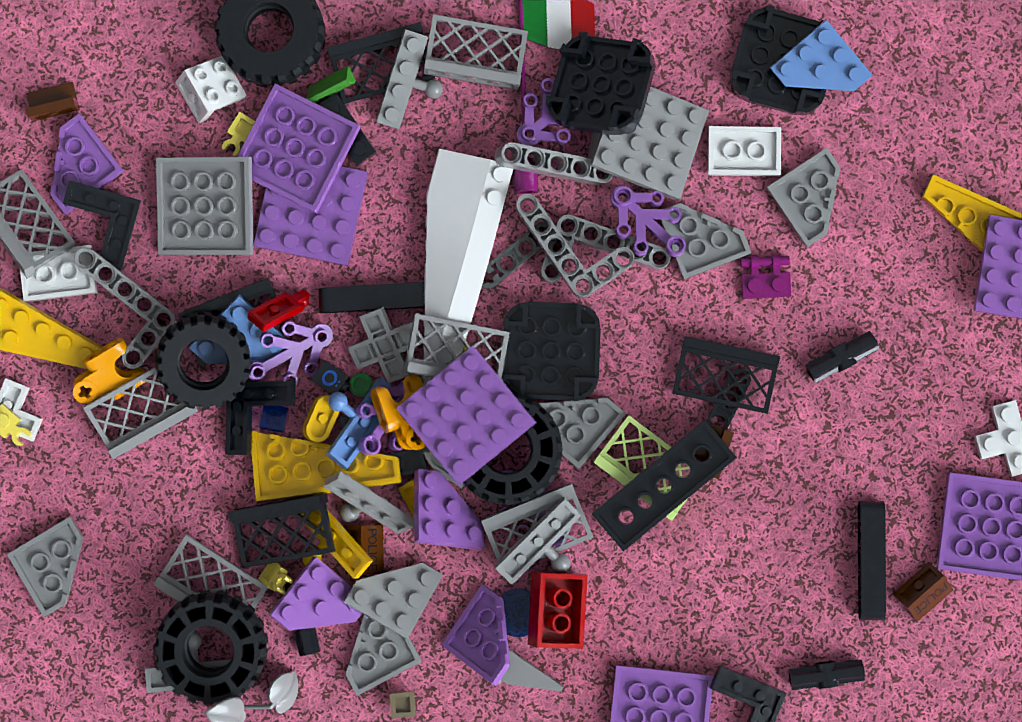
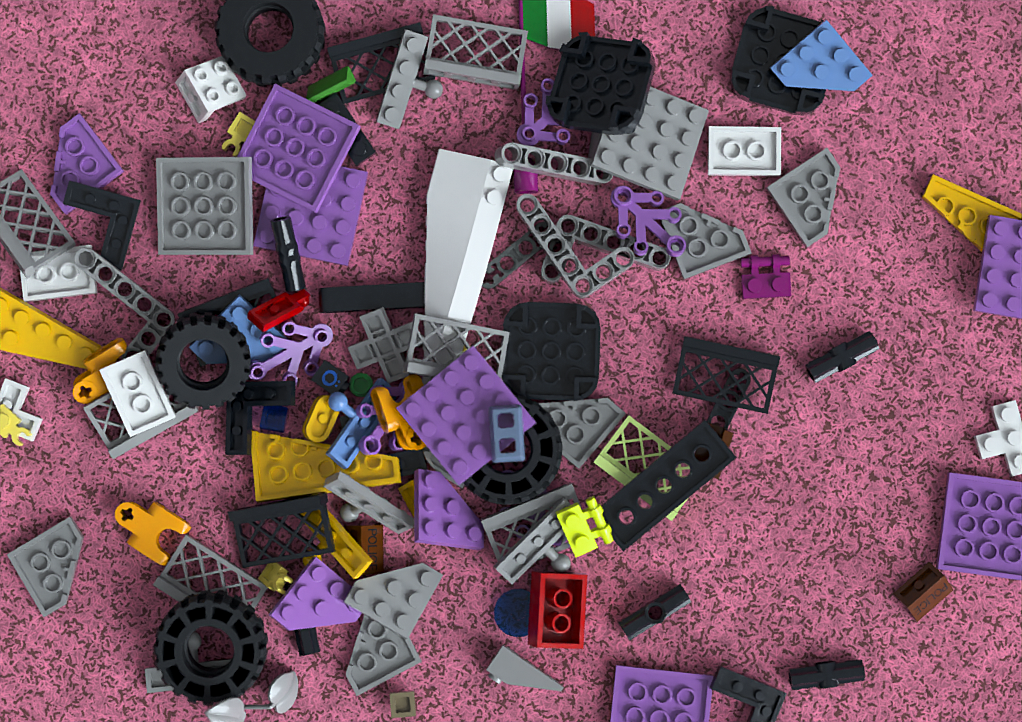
(52, 102): reddish brown panel -> none
(137, 393): none -> white plate
(148, 526): none -> light orange piece
(288, 253): none -> black axle
(481, 636): medium lavender plate -> none
(498, 433): none -> sand blue piece
(577, 530): none -> neon yellow plate
(668, 602): none -> black piece
(871, 560): black beam -> none

